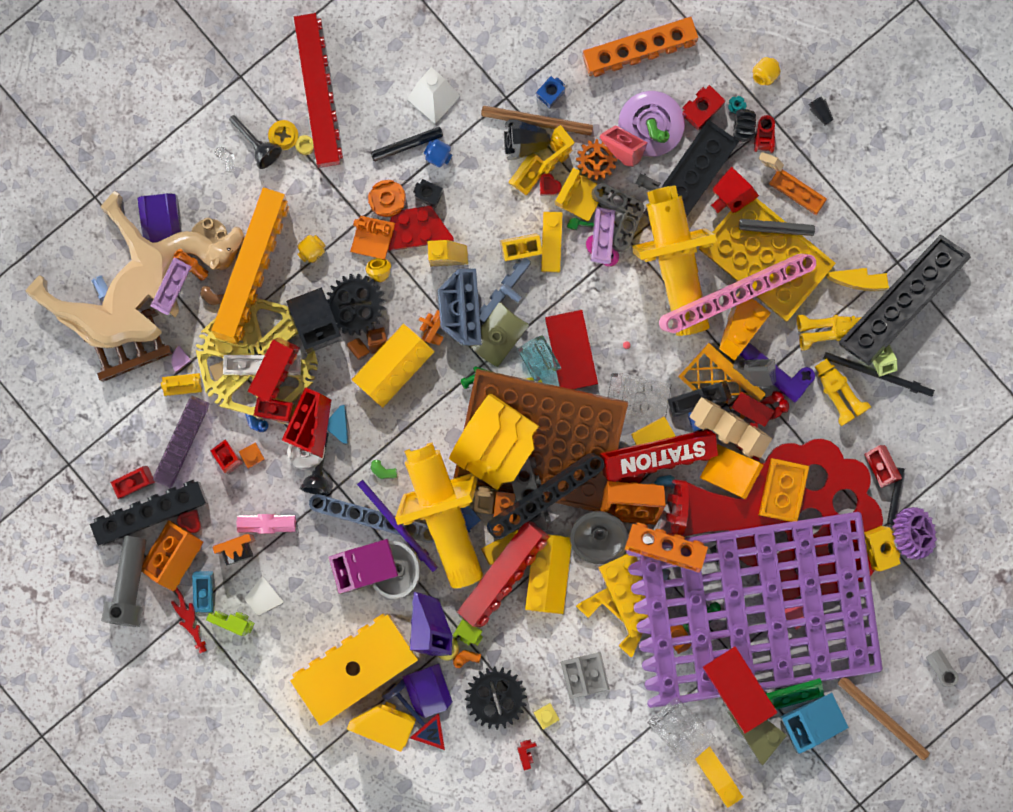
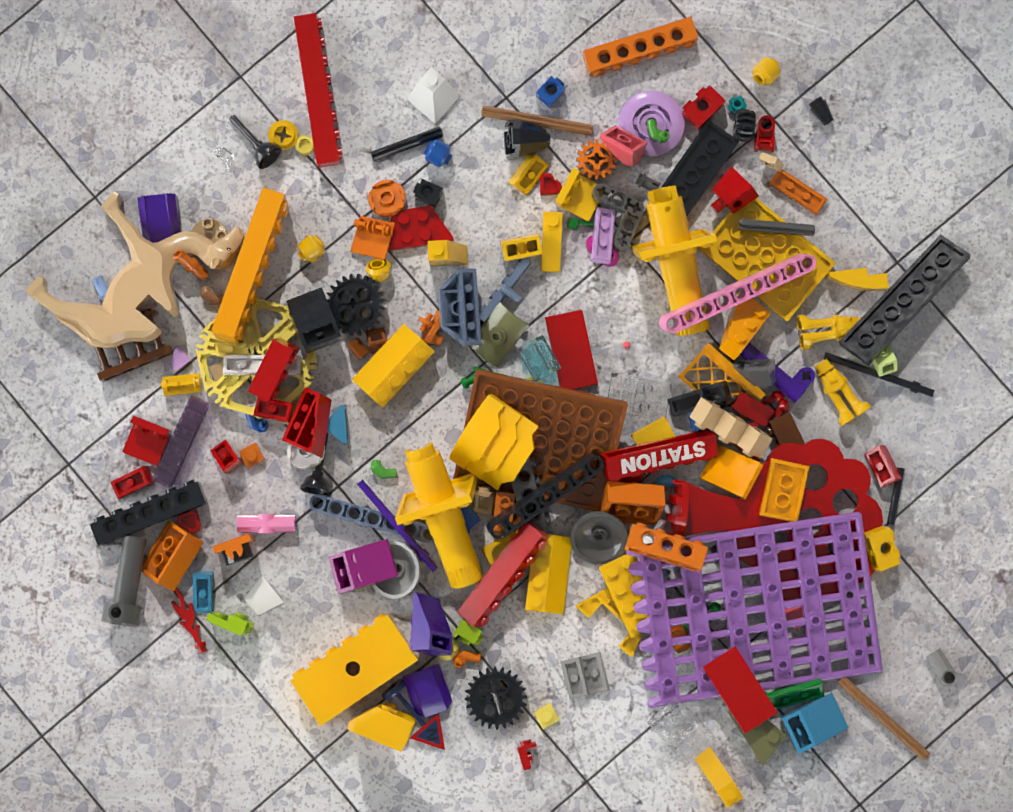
(146, 441): none -> red bracket
(170, 286): lavender tile -> none
(562, 145): yellow bracket -> none
(784, 430): none -> reddish brown brick
(914, 533): medium lavender gear -> none

